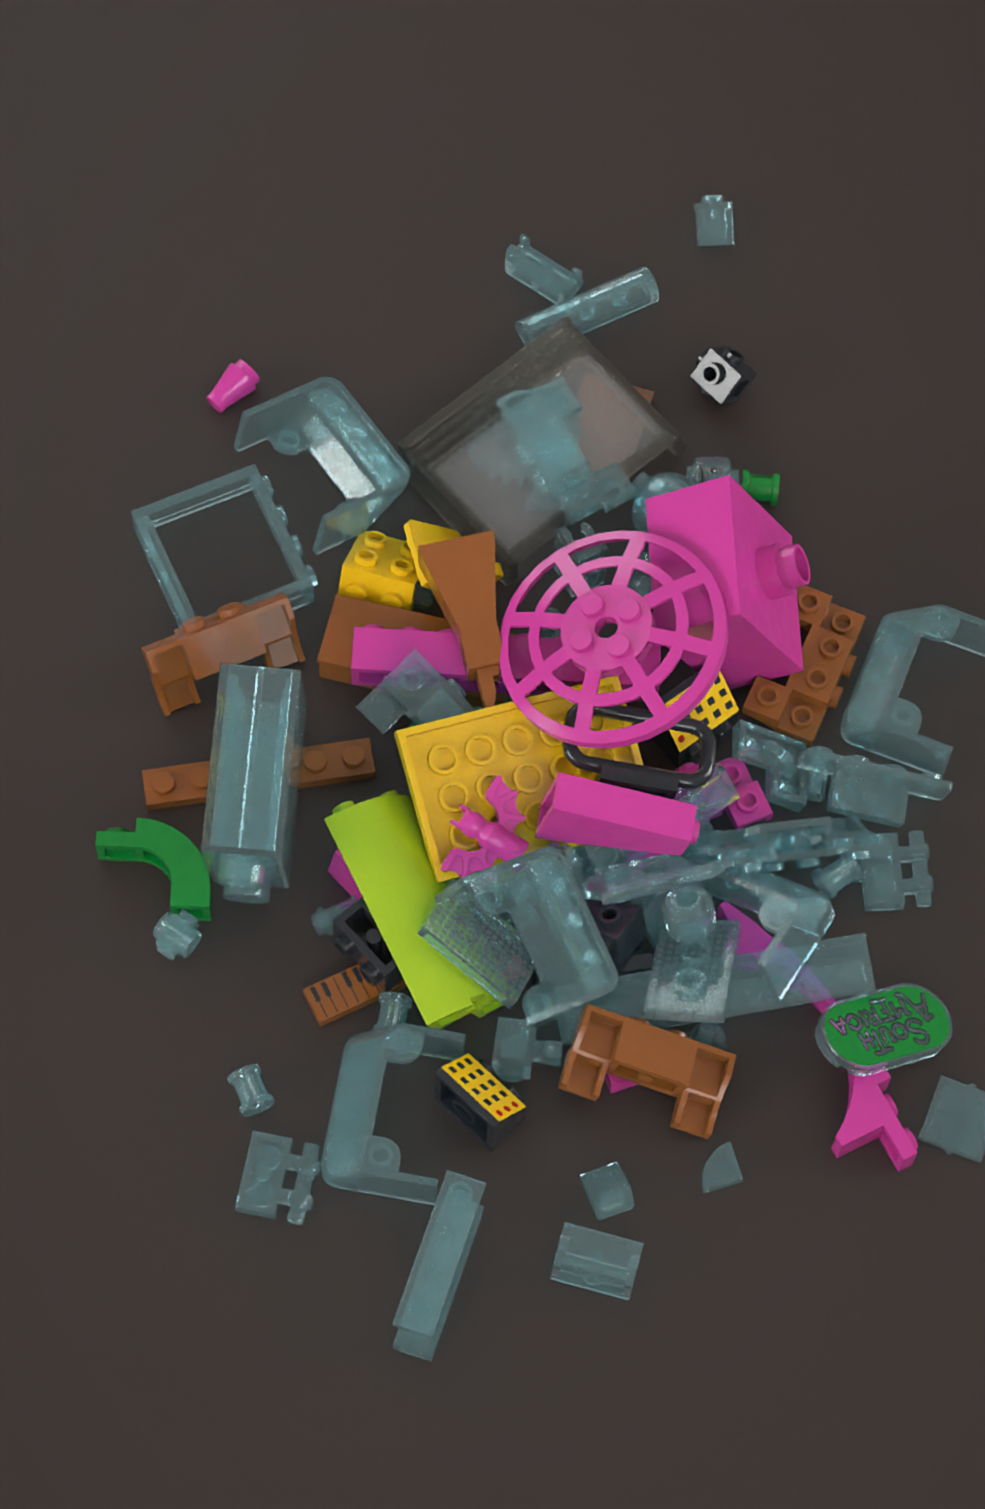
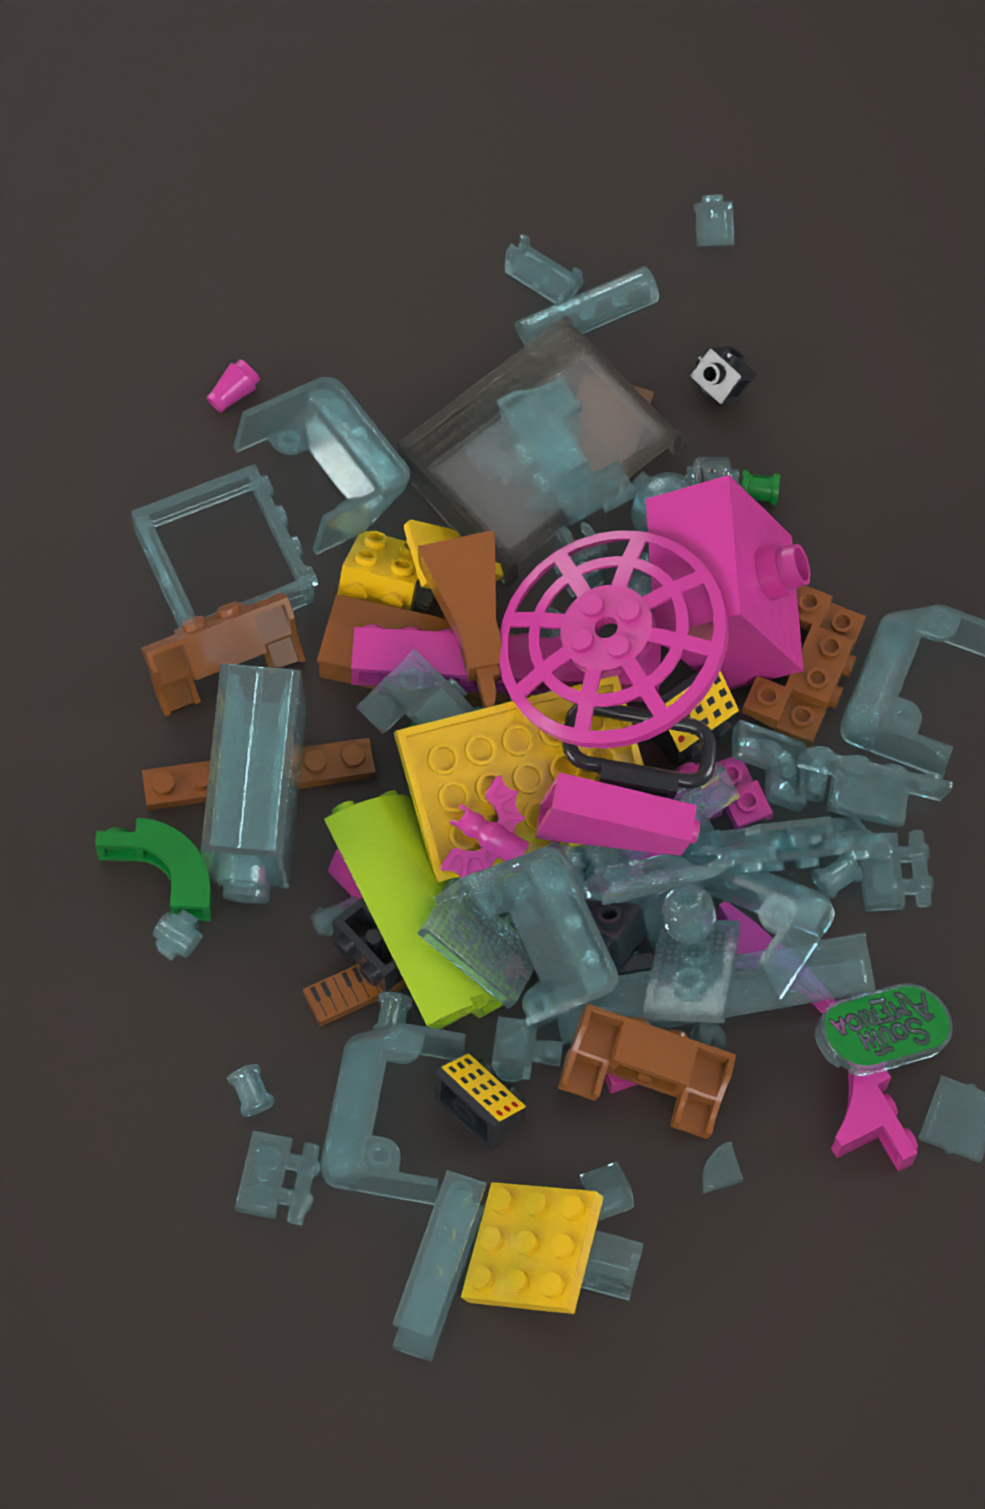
(532, 1247): none -> yellow plate

